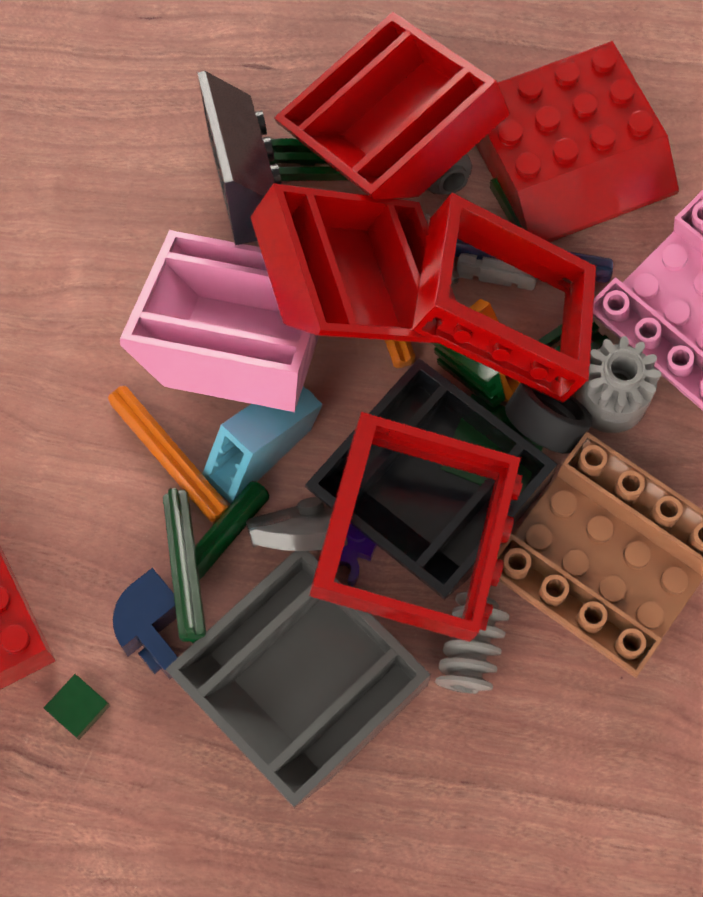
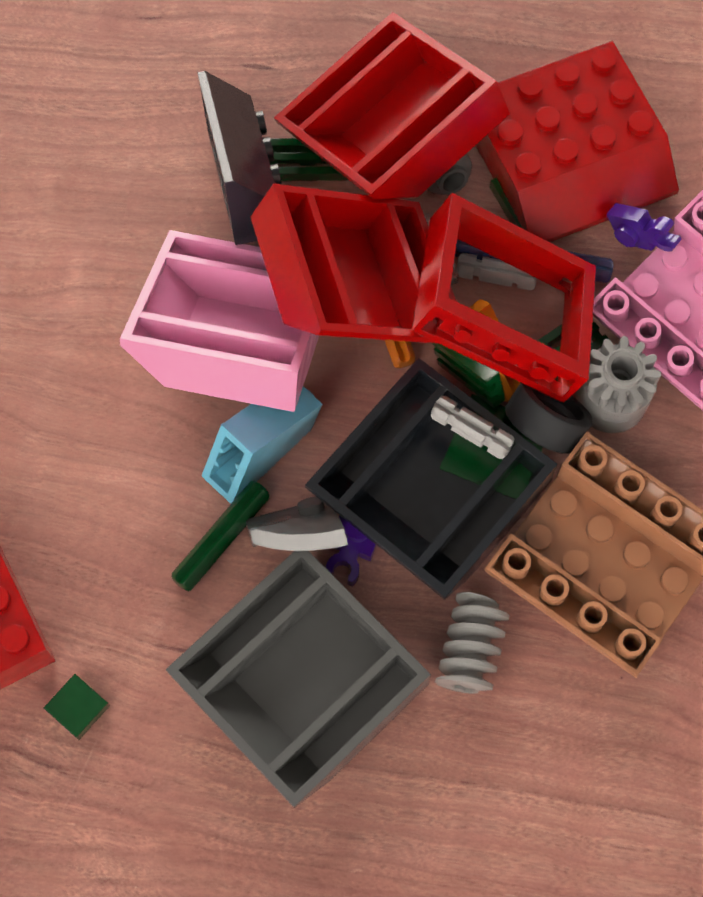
(139, 617): dark blue brick -> none
(168, 453): orange axle -> none
(184, 566): dark green axle -> none
(472, 427): none -> light grey axle
(497, 527): red window -> none
(637, 229): none -> dark purple plate

